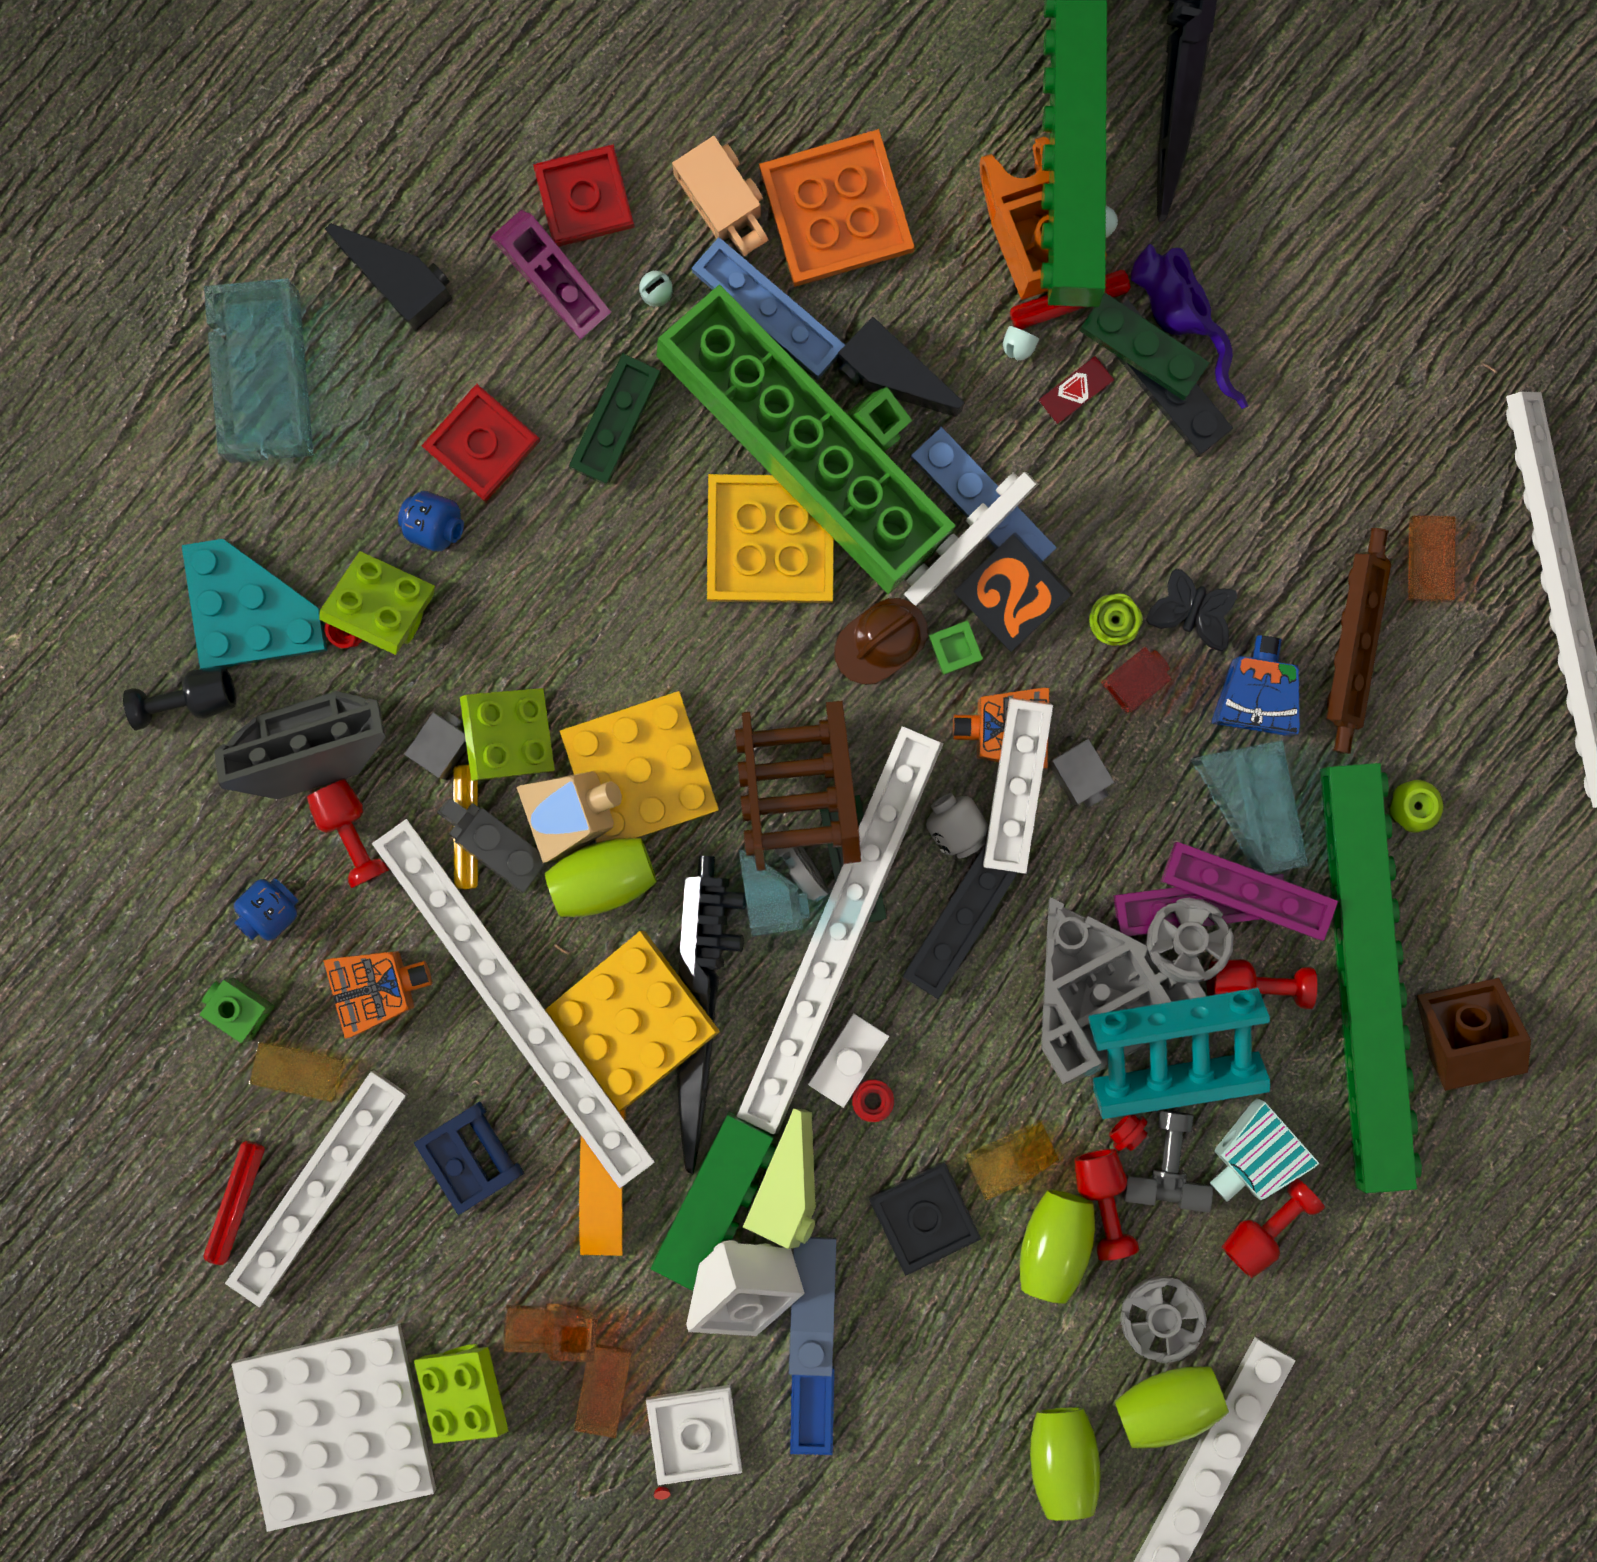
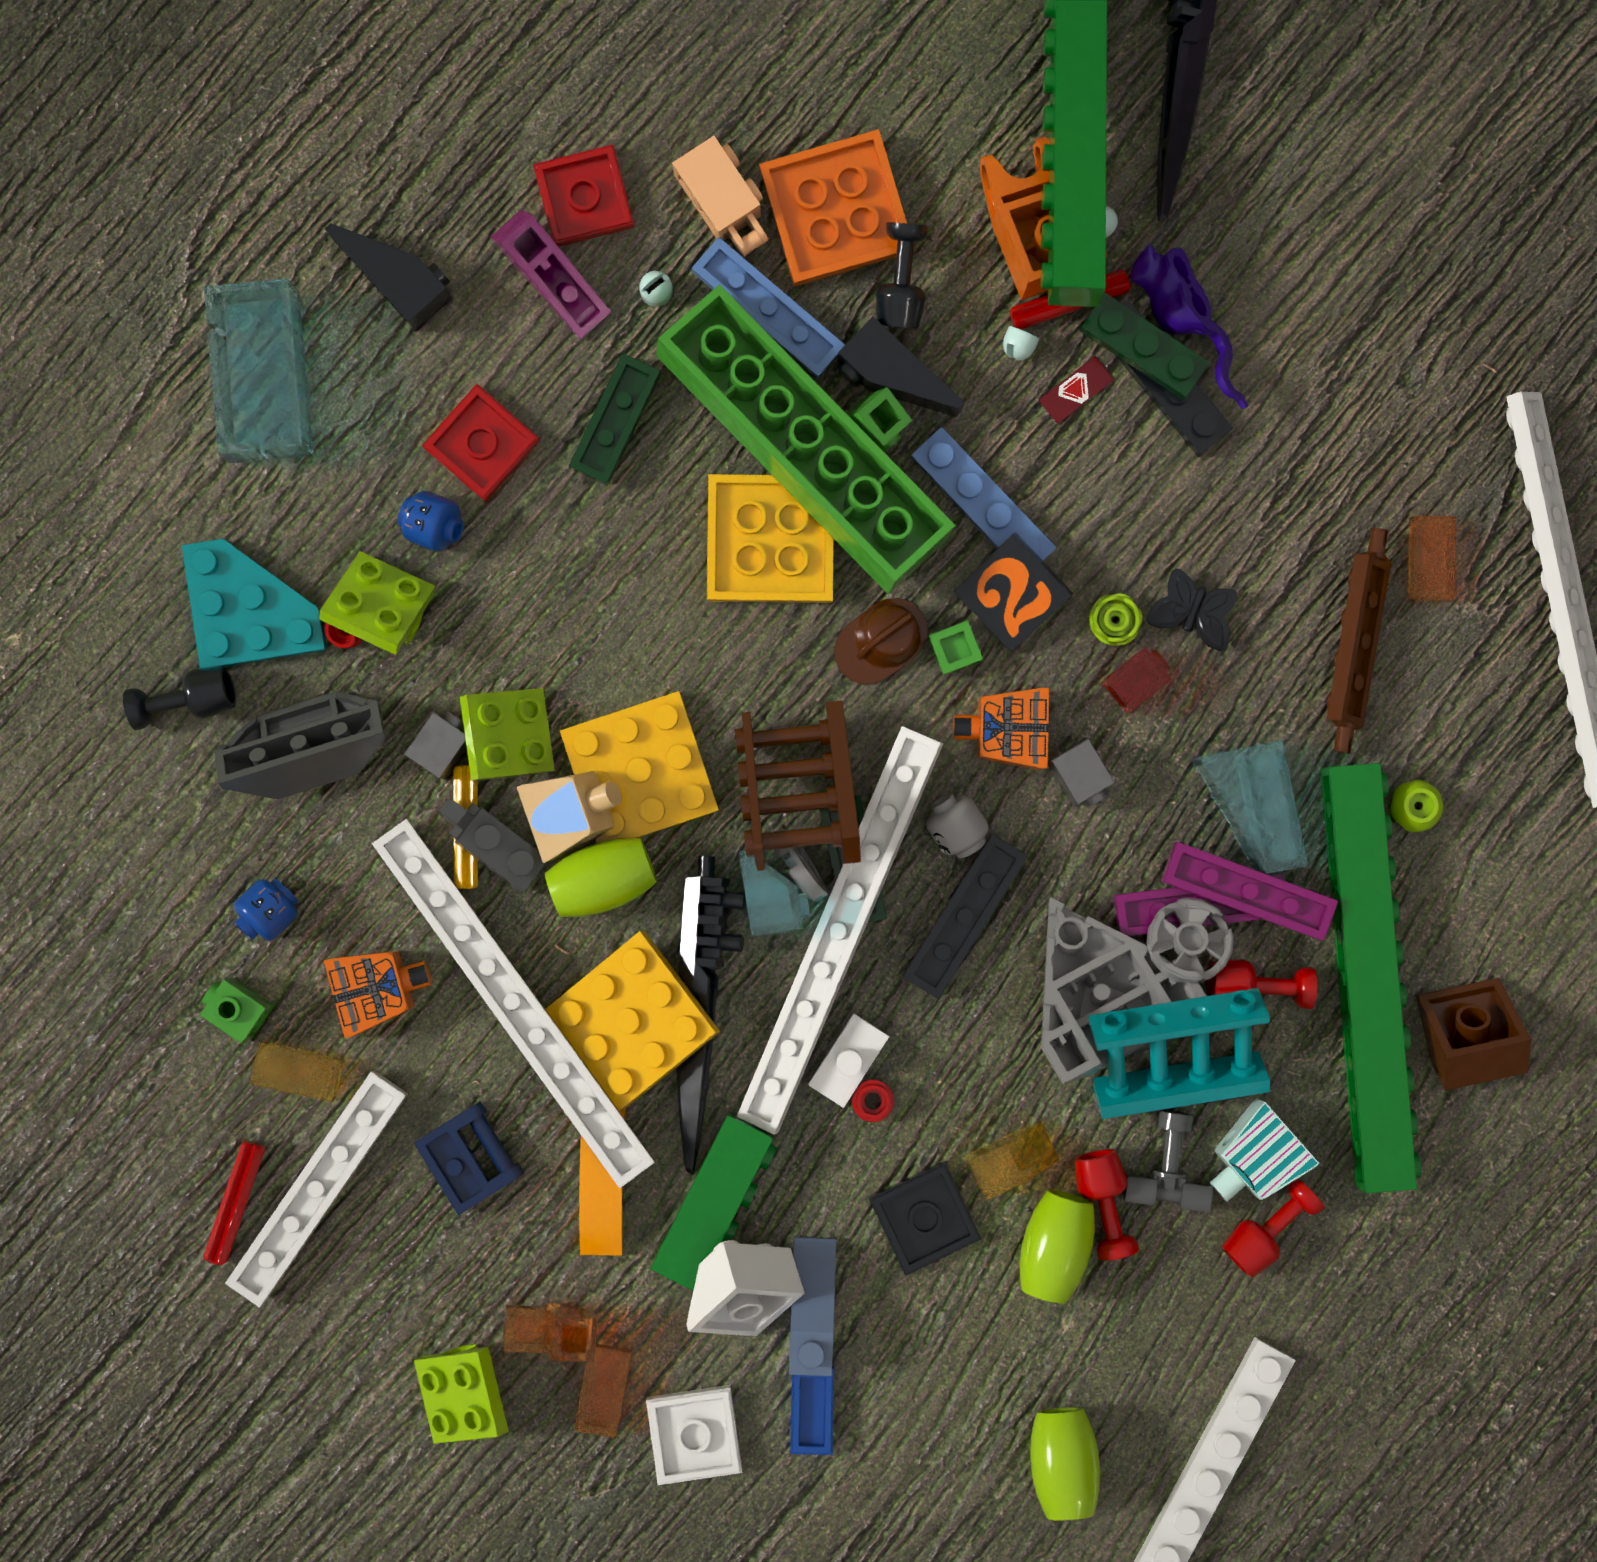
(333, 1427): white plate -> none
(336, 809): red piece -> none
(662, 1493): coral piece -> none
(787, 1192): yellowish green slope -> none
(899, 302): none -> black piece
(982, 523): white plate -> none
(1017, 785): white plate -> none
(1128, 1132): red plate -> none
(1163, 1319): light grey piece -> none
(1171, 1407): lime piece -> none
(1260, 692): blue torso -> none

